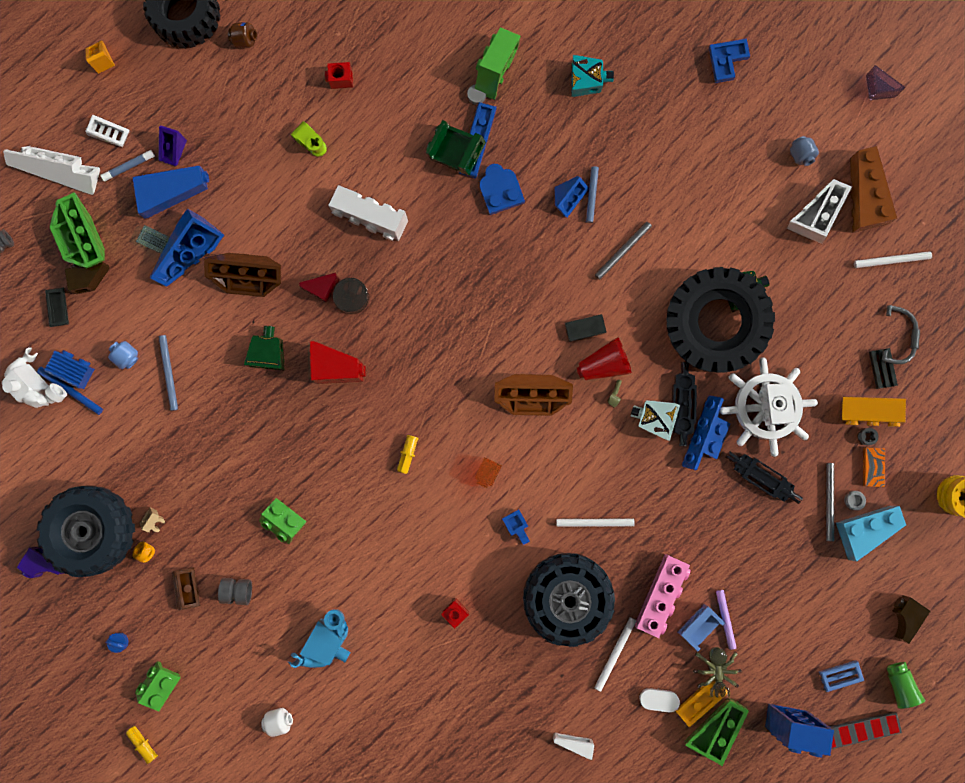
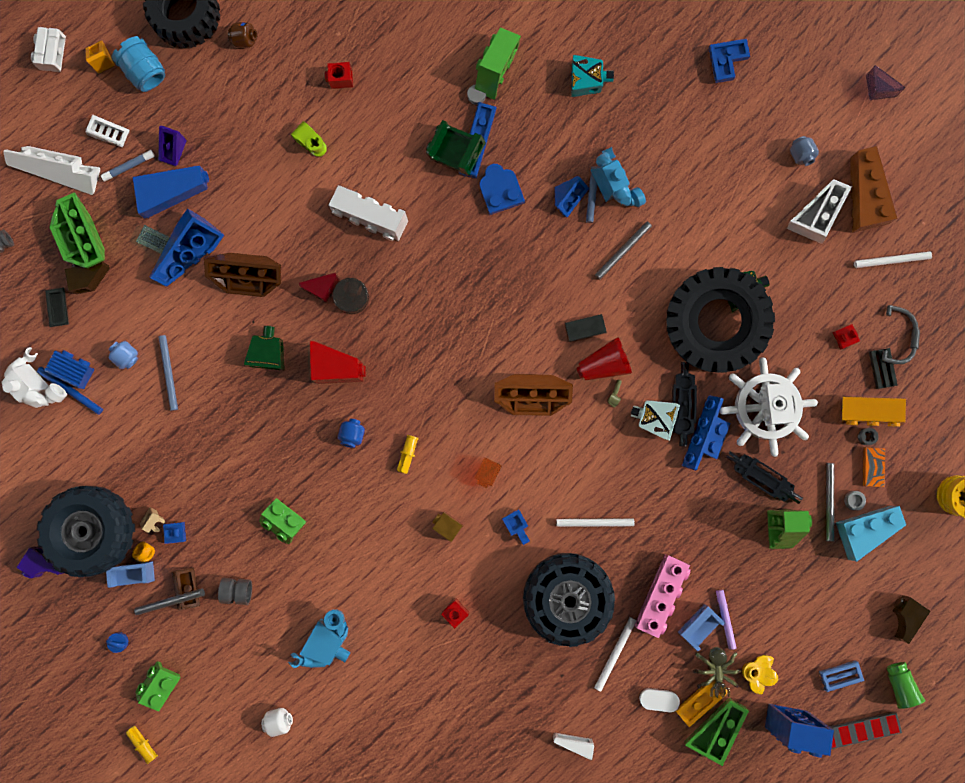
(48, 49): none -> white brick
(130, 574): none -> medium blue panel
(139, 64): none -> dark azure piece
(169, 601): none -> flat silver bar
(174, 532): none -> blue tile
(351, 433): none -> blue head
(446, 526): none -> pearl gold brick
(614, 182): none -> dark azure torso
(762, 675): none -> yellow plate
(787, 527): none -> bright green wedge
(846, 336): none -> red tile

